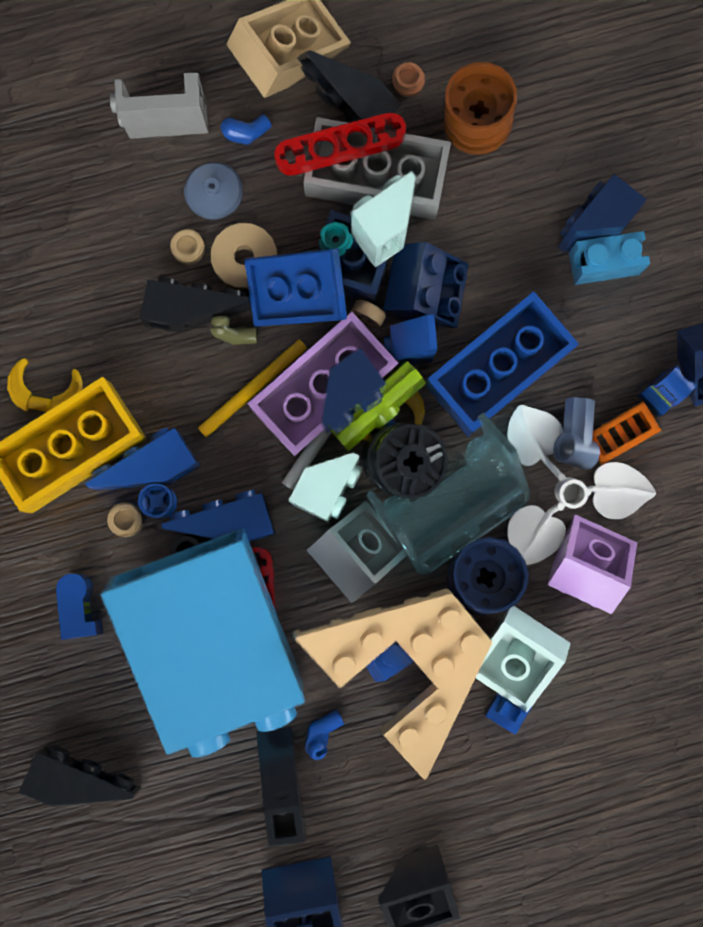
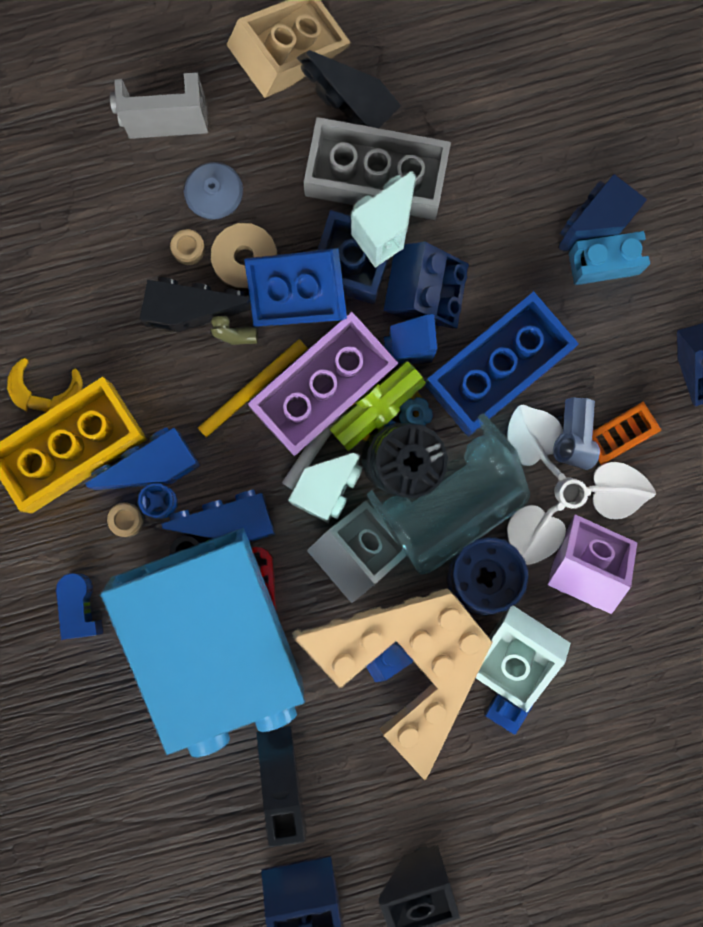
(66, 781): black slope -> none
(245, 132): blue arm -> none
(318, 734): blue arm -> none
(333, 230): teal plate -> none
(338, 138): red beam -> none
(351, 387): dark blue slope -> none
(368, 313): tan tile -> none
(408, 79): nougat plate -> none
(420, 405): none -> dark azure plate
(481, 91): dark orange wheel -> none
(666, 390): blue leg -> none

